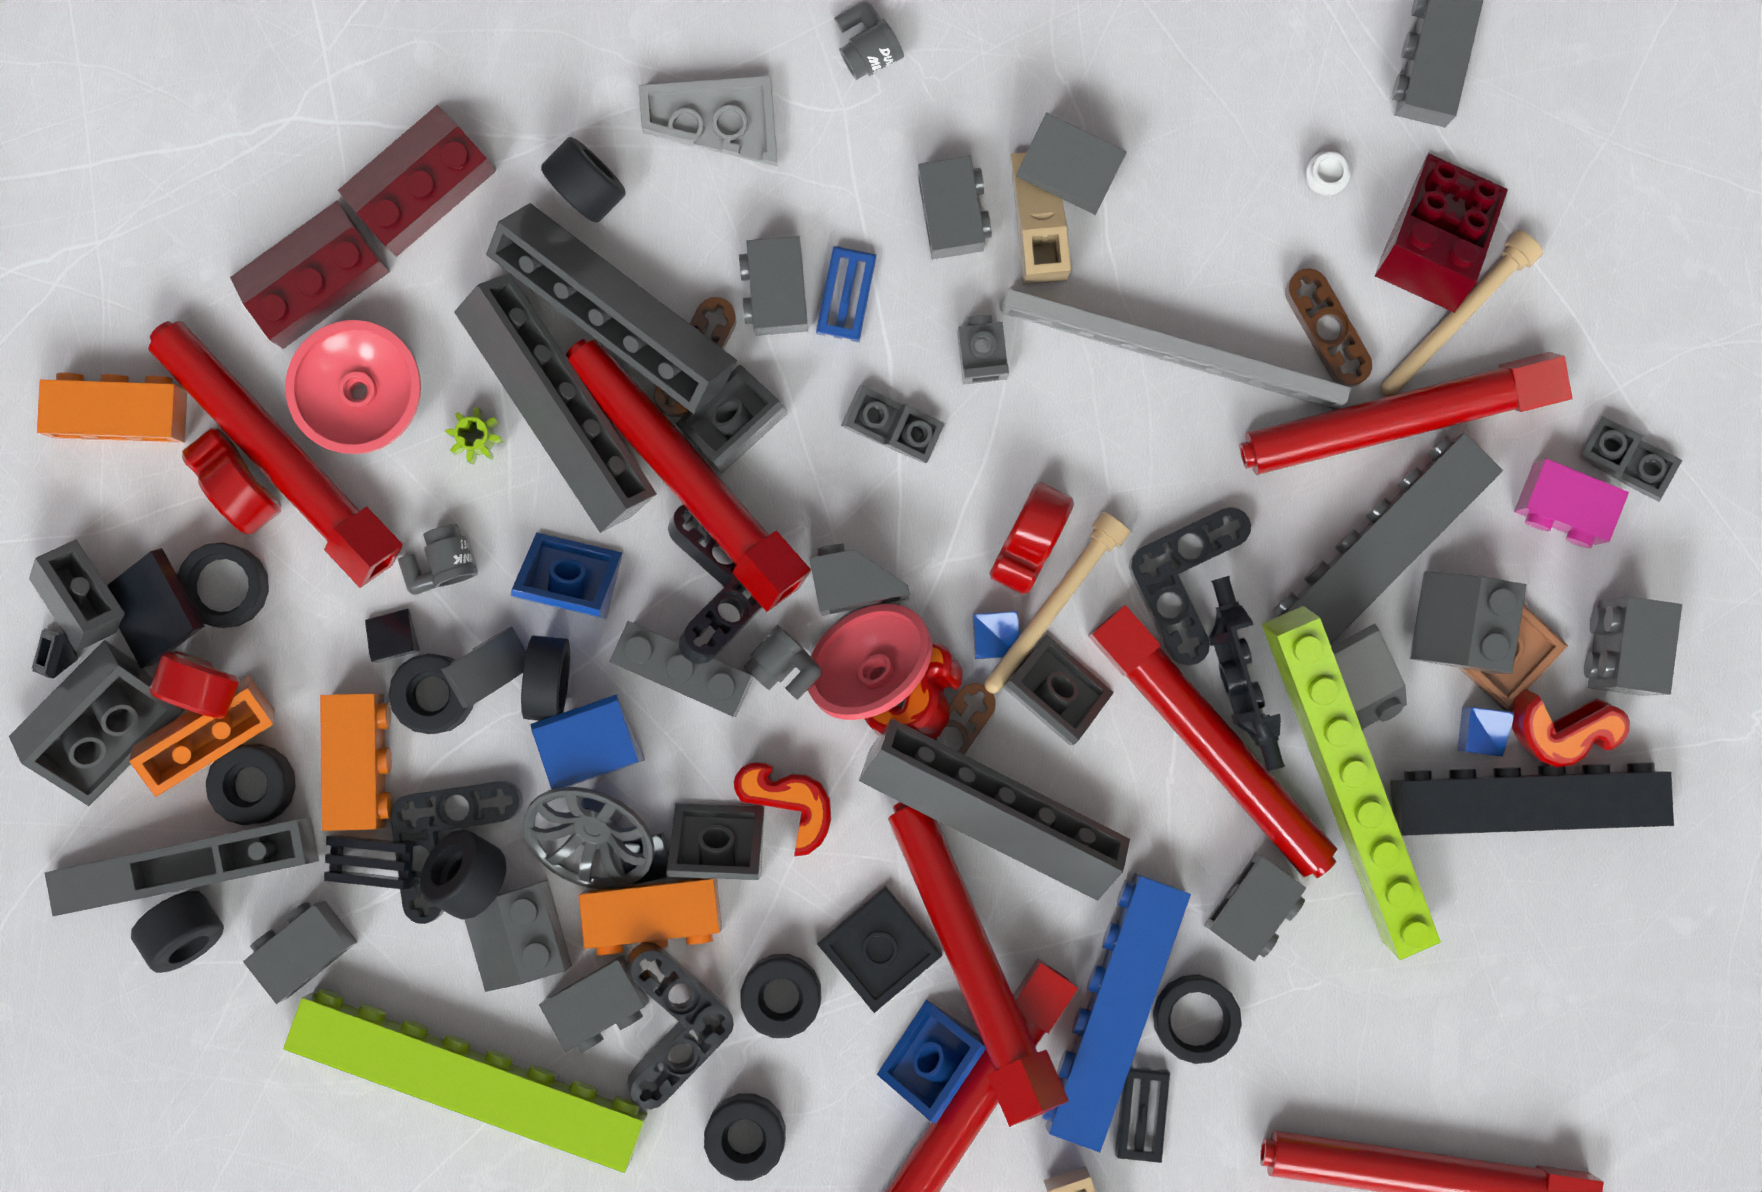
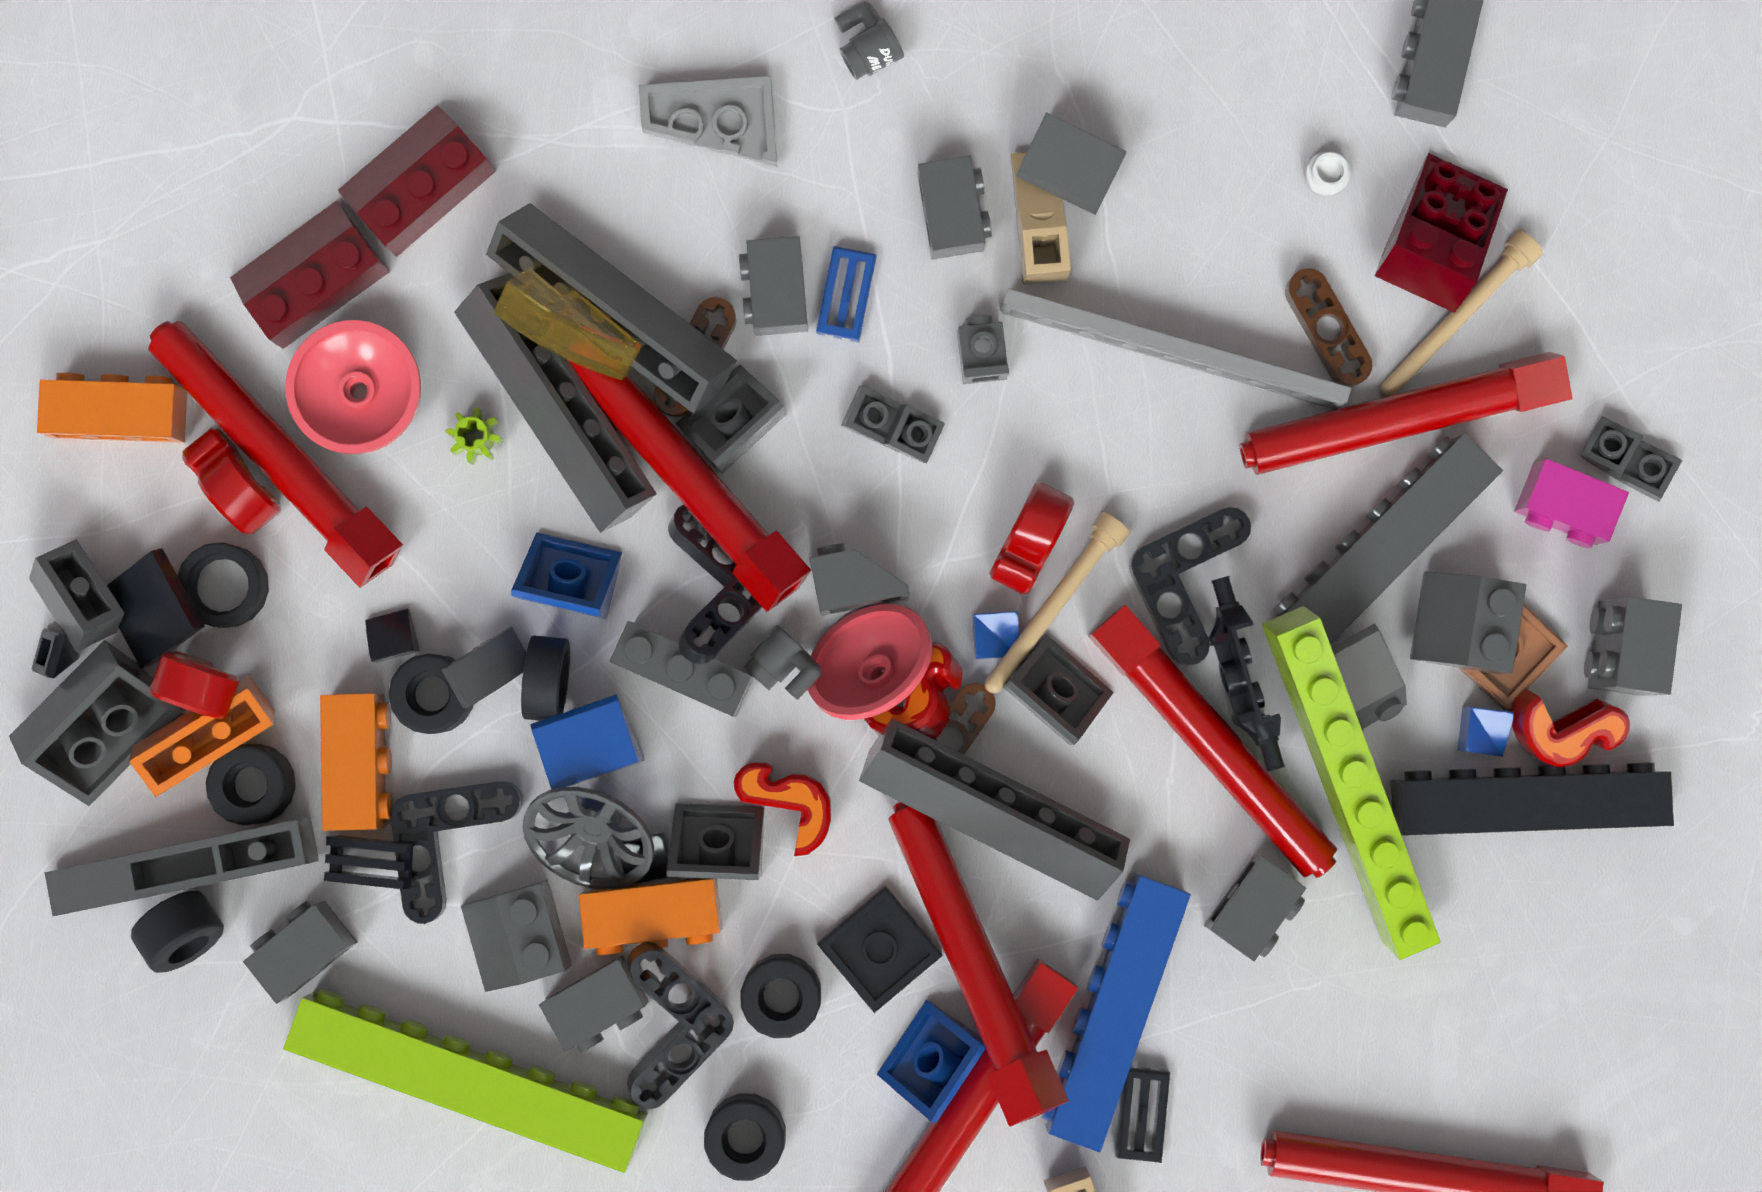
(447, 558): dark grey piece -> none
(463, 874): black tyre -> none
(566, 325): none -> clear yellow slope
(583, 180): black tyre -> none
(1199, 1053): black tyre -> none

